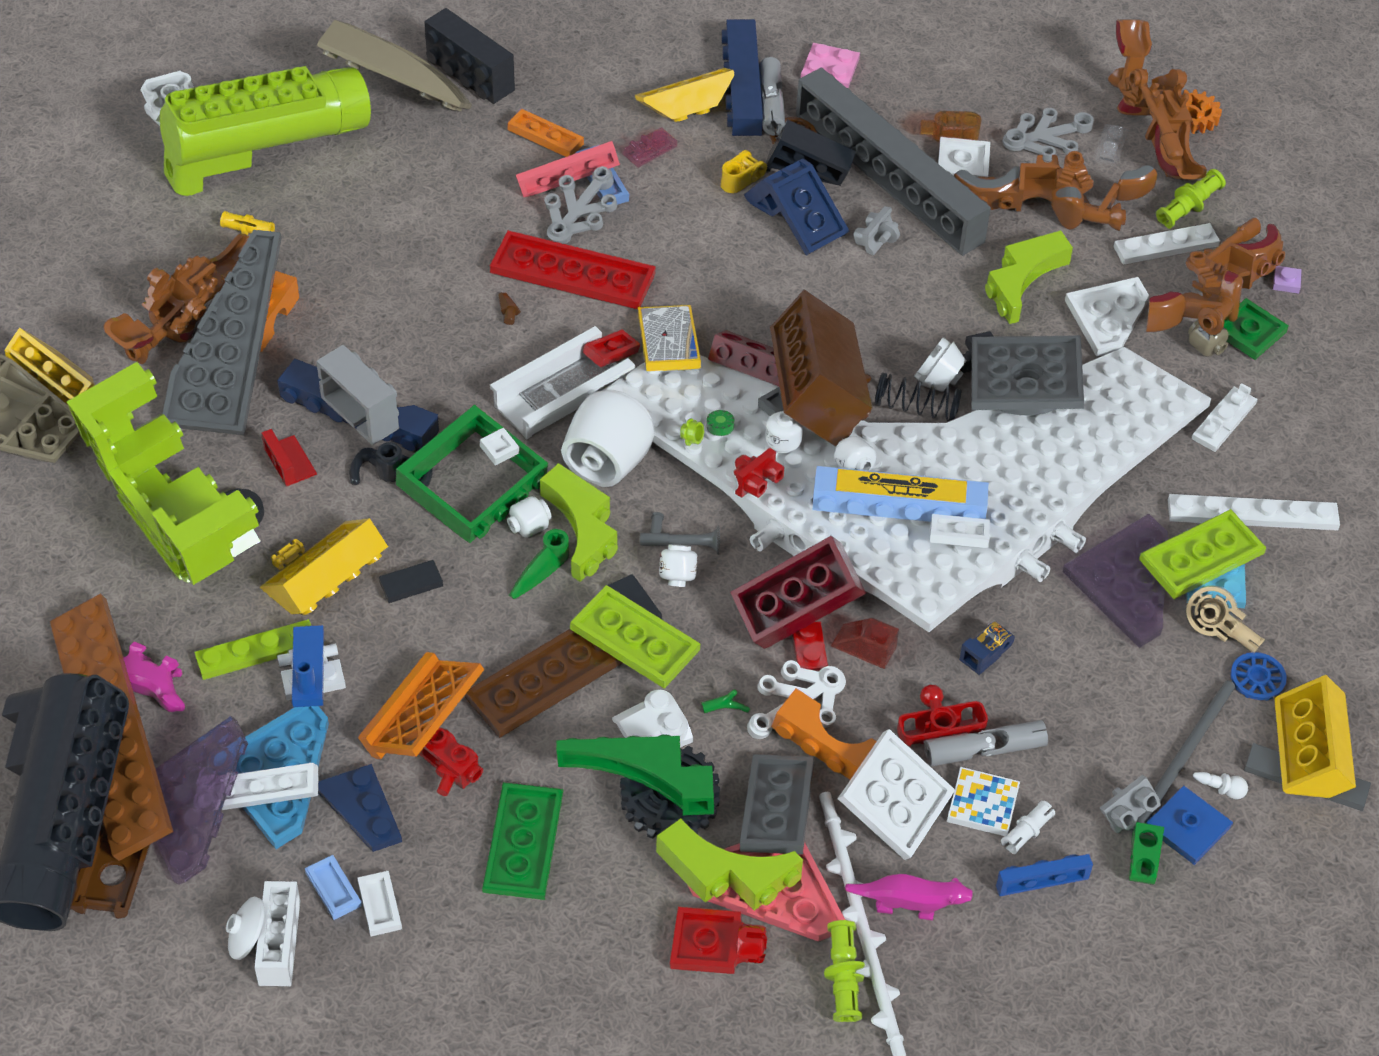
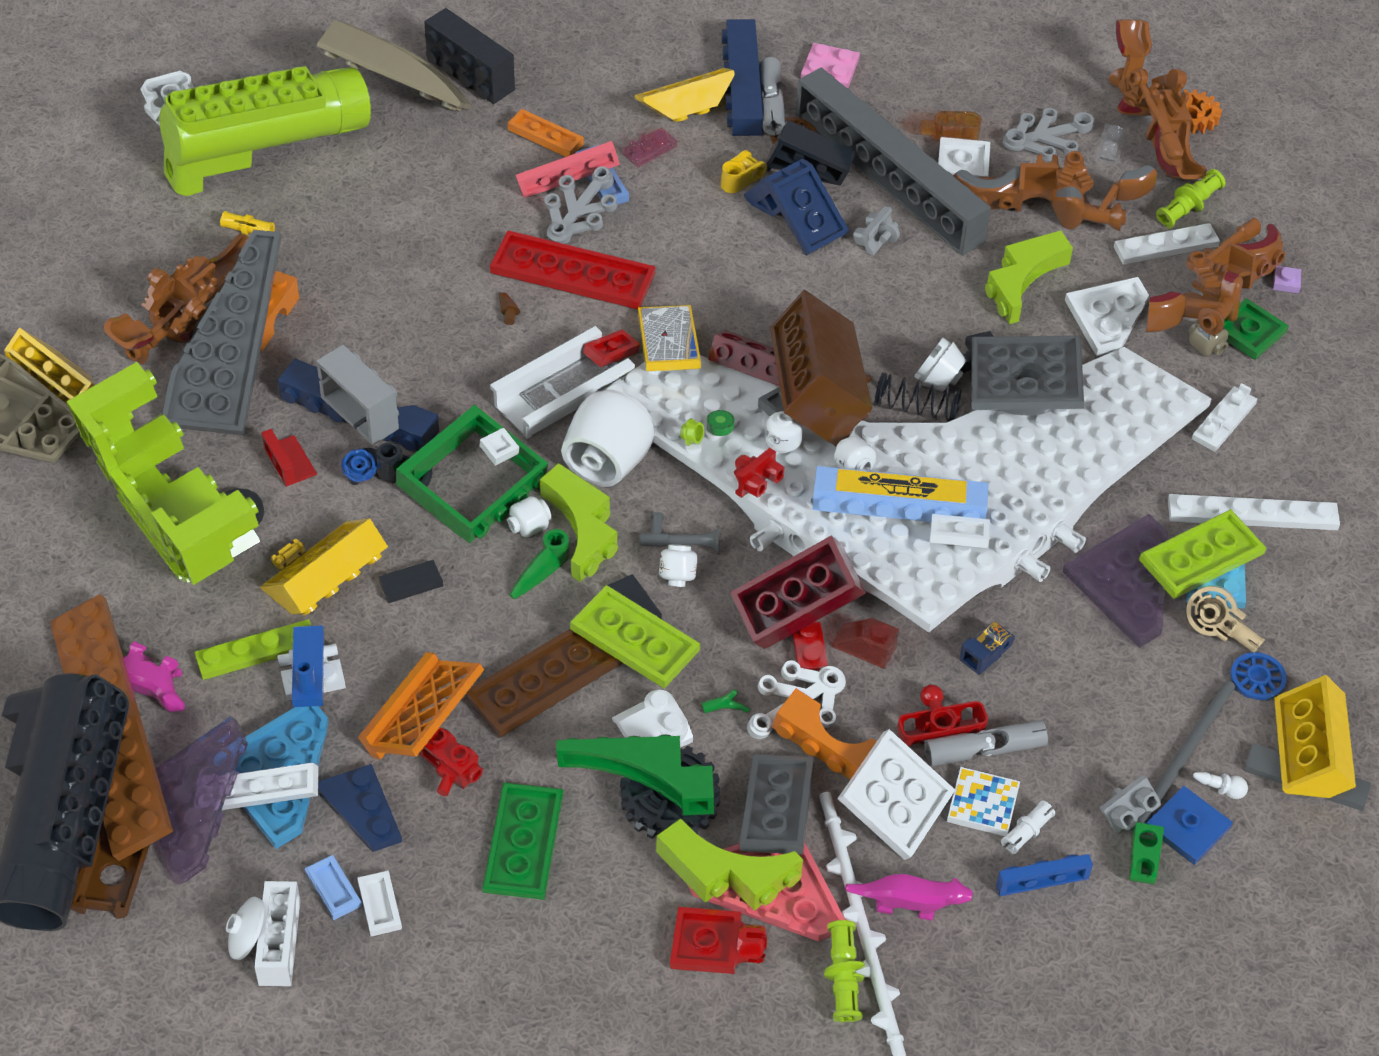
(359, 458): none -> blue plate

